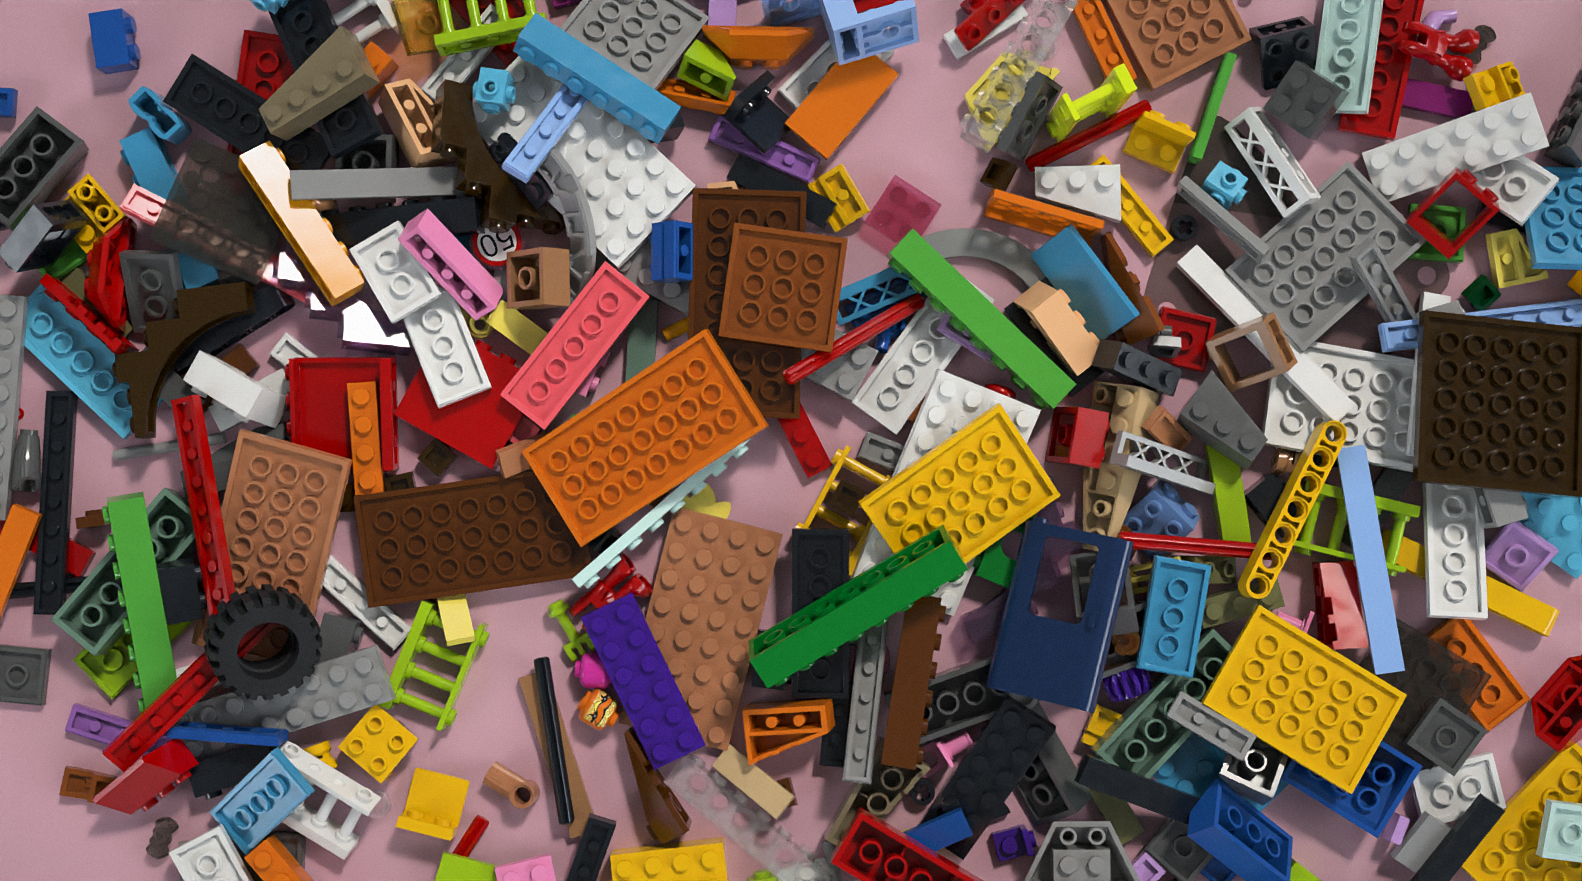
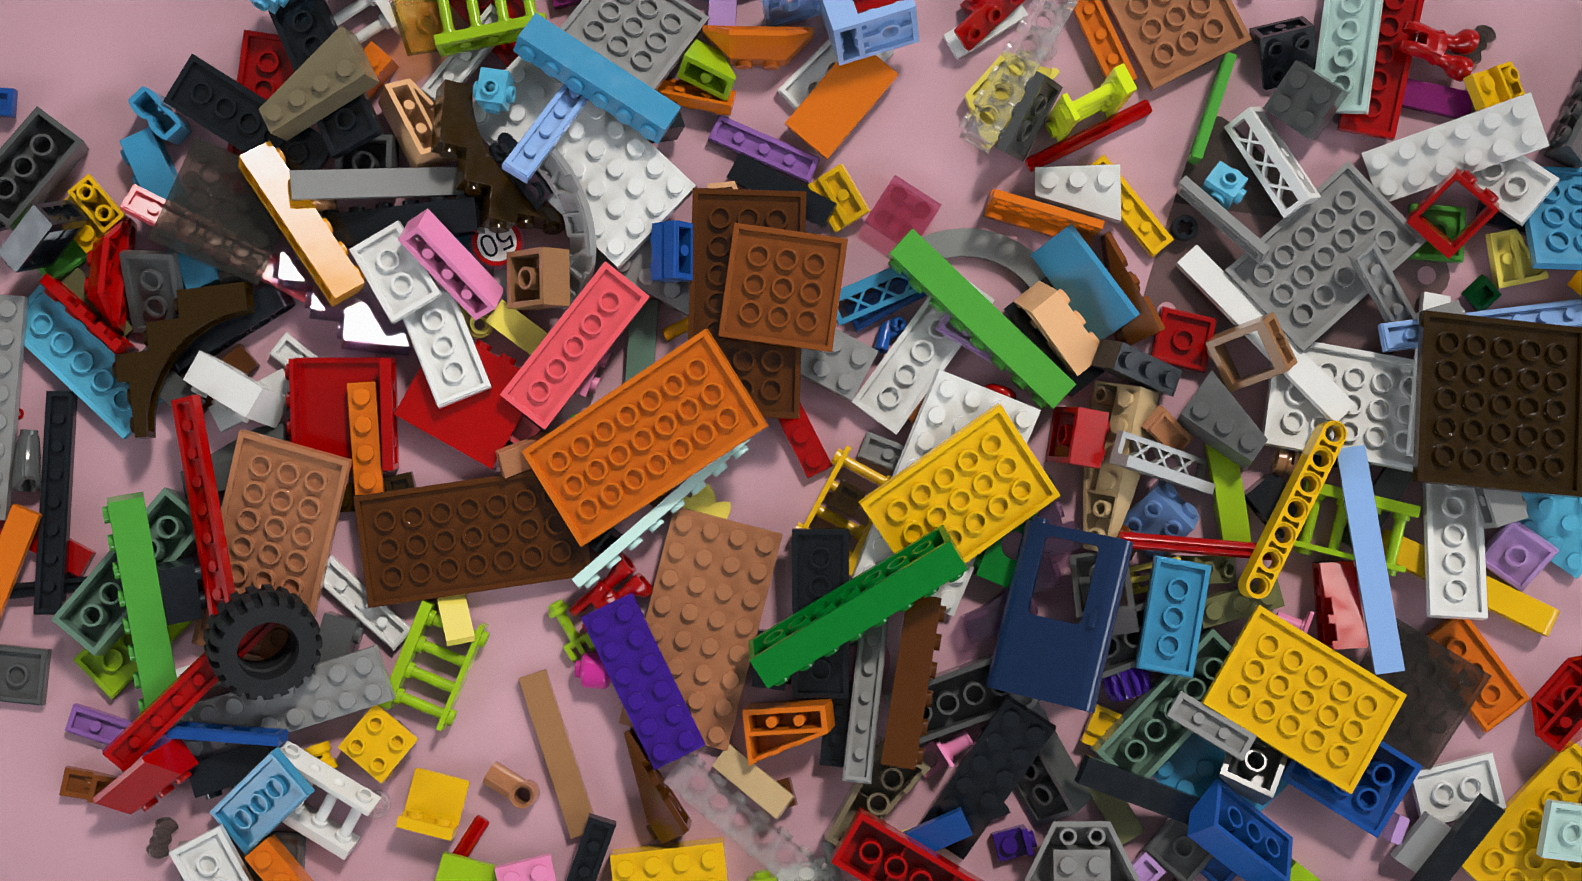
(92, 519): reddish brown plate -> none
(114, 41): blue brick -> none
(160, 448): light grey bar -> none
(437, 457): dark brown plate -> none
(554, 740): black axle -> none
(598, 709): orange head -> none
(758, 115): black bracket -> none
(854, 338): red axle -> none
(930, 789): black bush -> none
(998, 174): dark brown plate -> none
(1131, 648): clear orange plate -> none
(1158, 140): yellow bracket -> none
(1164, 344): dark grey tile -> none
(1436, 18): lavender arm -> none
(1445, 736): dark grey plate -> none

